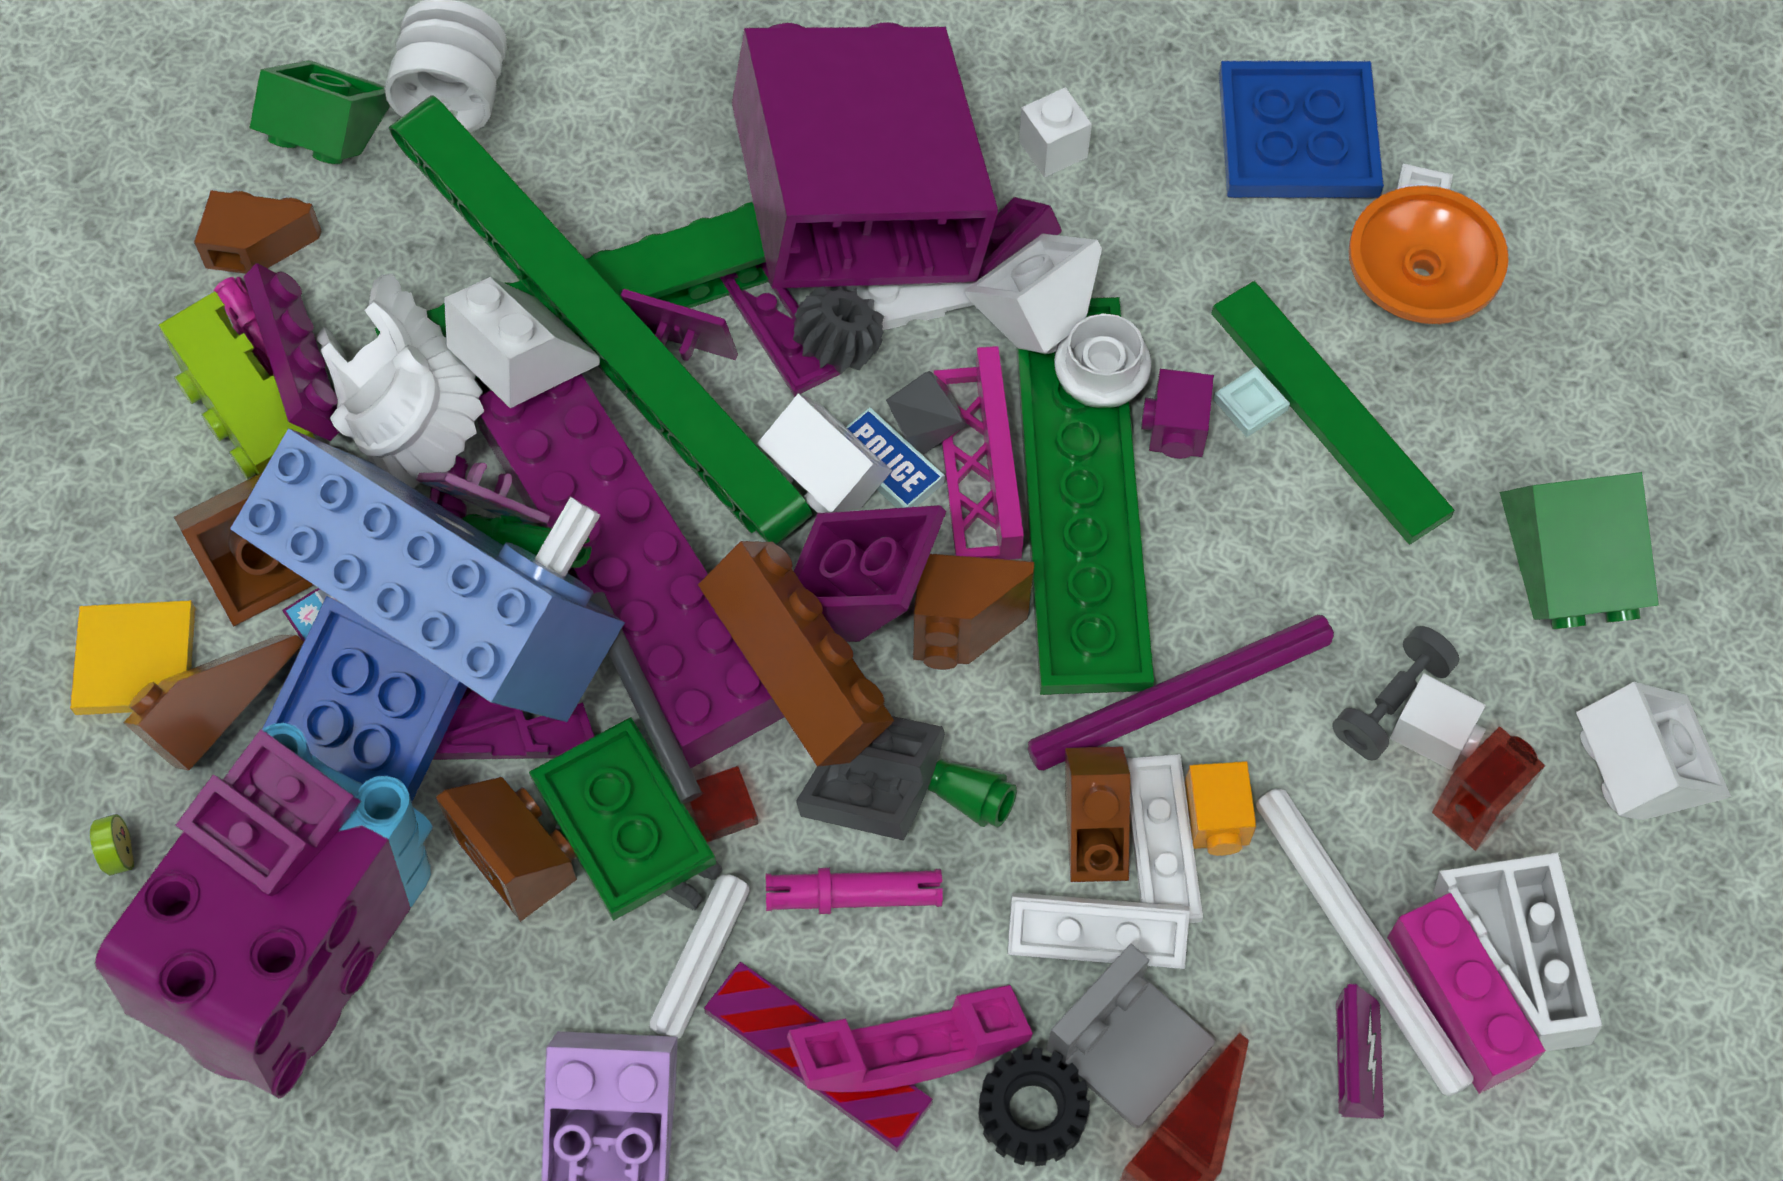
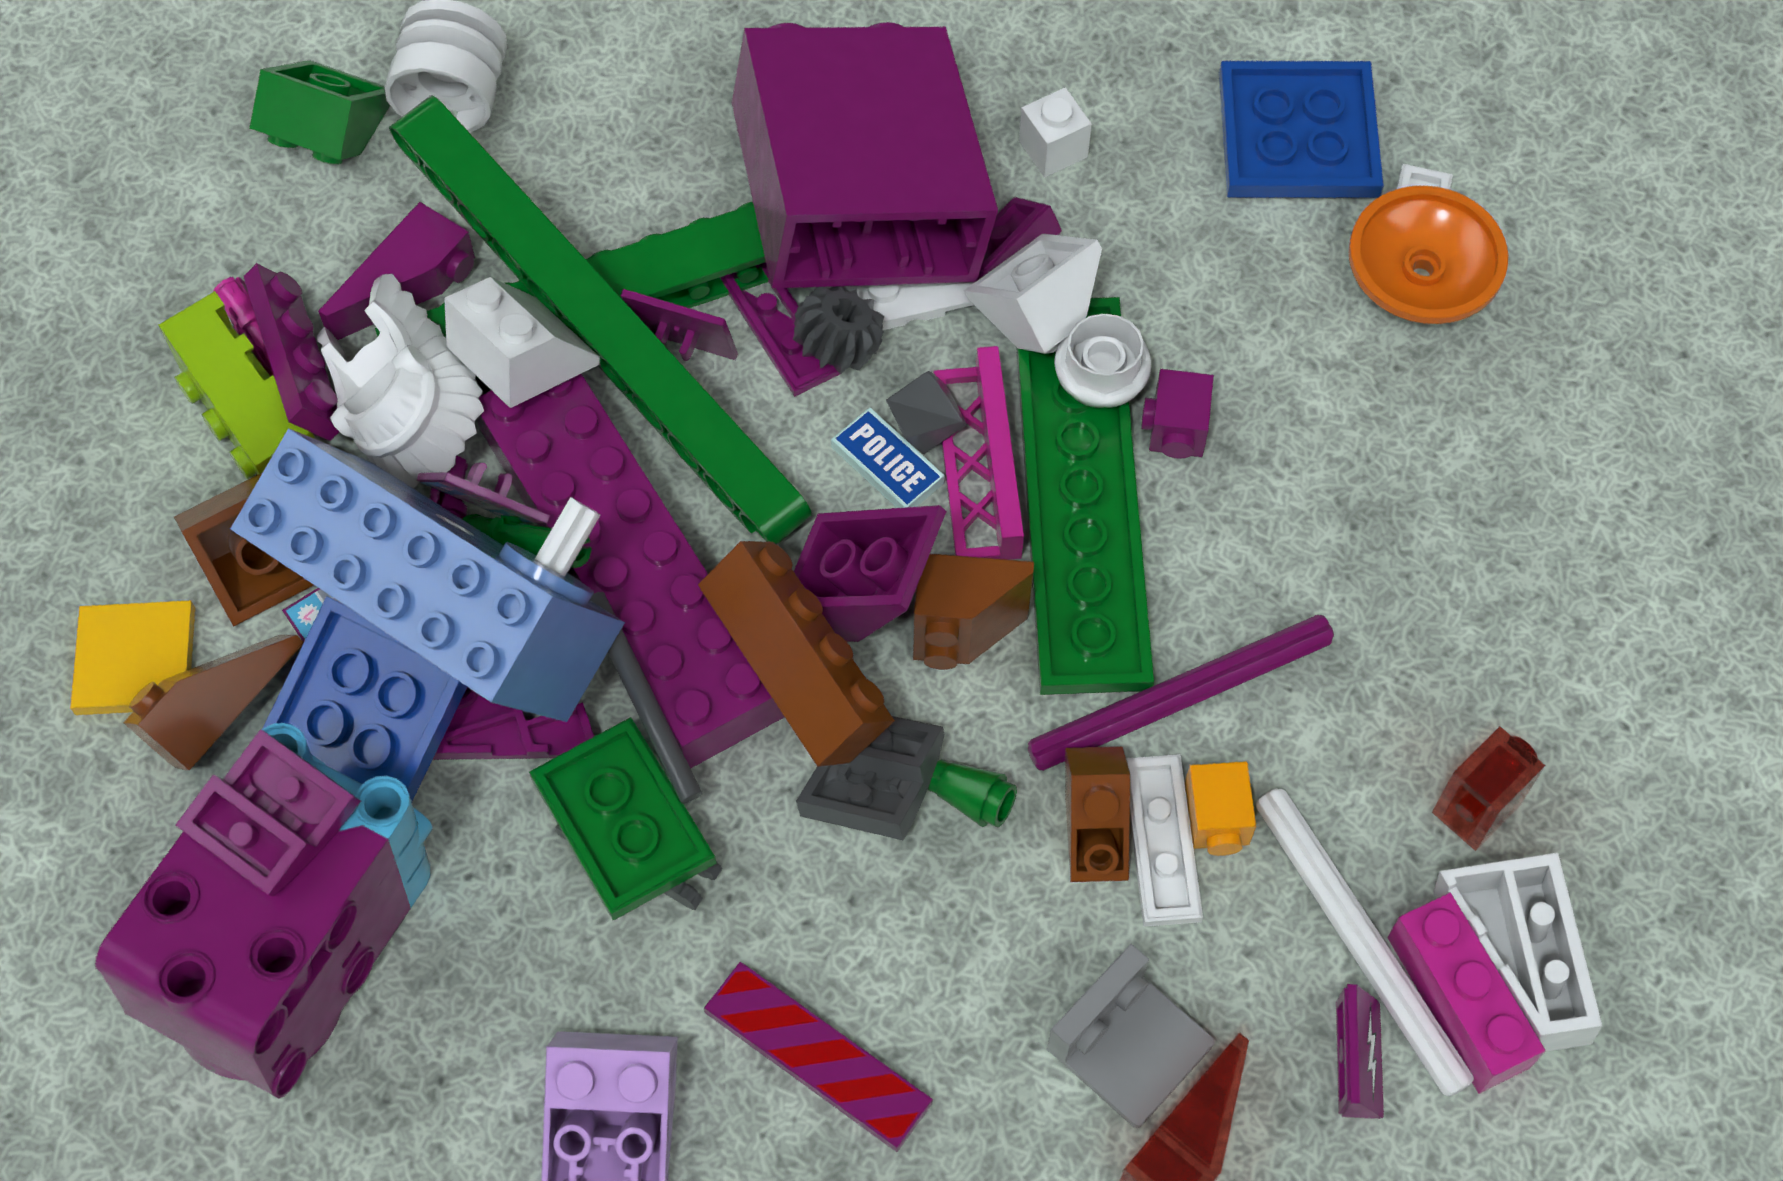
(111, 845): lime tile -> none
(253, 229): dark orange slope -> none
(423, 255): none -> magenta slope
(509, 843): dark orange slope -> none
(699, 956): white axle -> none
(724, 805): clear red plate -> none
(823, 457): white brick -> none
(853, 890): dark pink pin -> none
(912, 1048): dark pink slope -> none
(1039, 1071): black tyre -> none
(1097, 929): white tile -> none
(1251, 401): light aqua tile -> none
(1333, 413): green tile -> none
(1430, 652): dark grey wheel -> none
(1439, 722): white brick -> none
(1583, 548): green slope -> none
(1650, 752): white slope -> none

